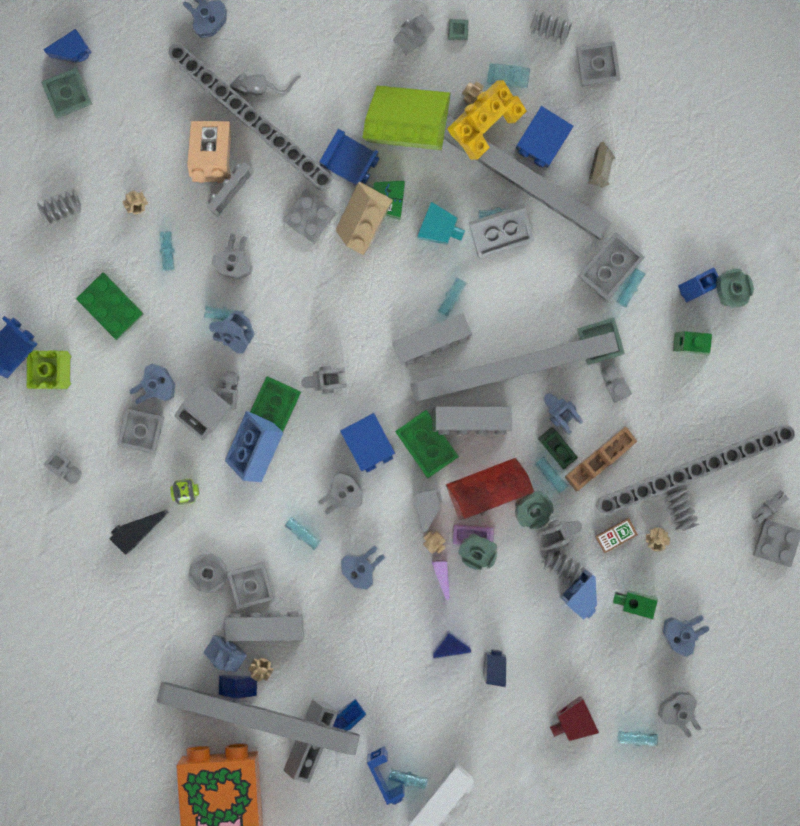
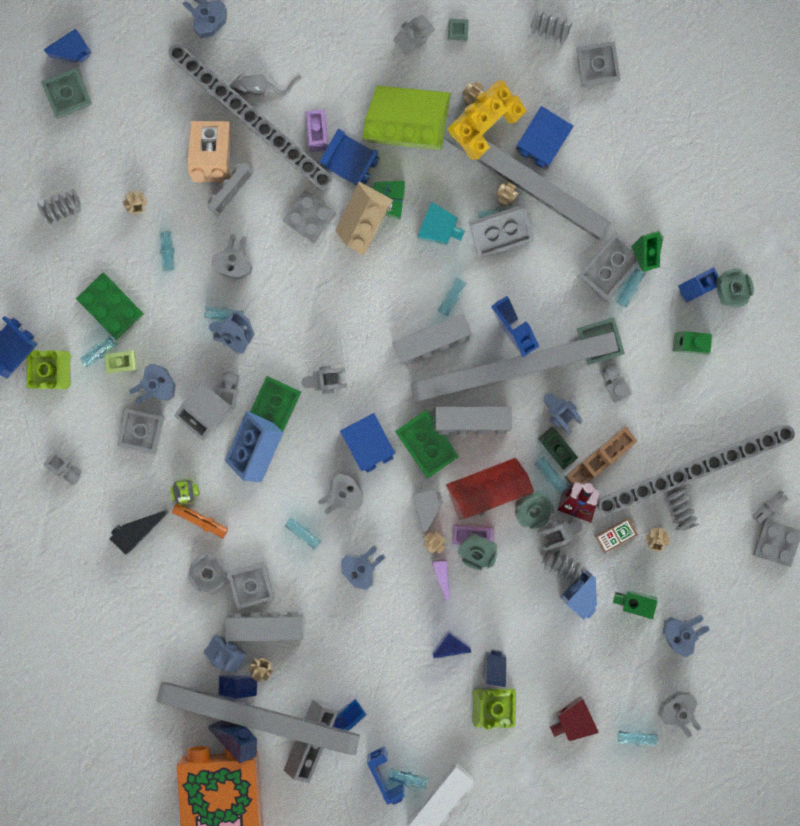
(90, 358): none -> clear light blue pin
(120, 362): none -> yellowish green slope
(207, 524): none -> orange pin
(235, 739): none -> dark blue slope
(316, 130): none -> lavender slope
(494, 708): none -> lime slope
(506, 194): none -> tan gear
(512, 75): clear light blue slope -> none
(521, 336): none -> blue panel
(579, 501): none -> dark red torso
(601, 166): dark tan slope -> none
(648, 250): none -> green slope

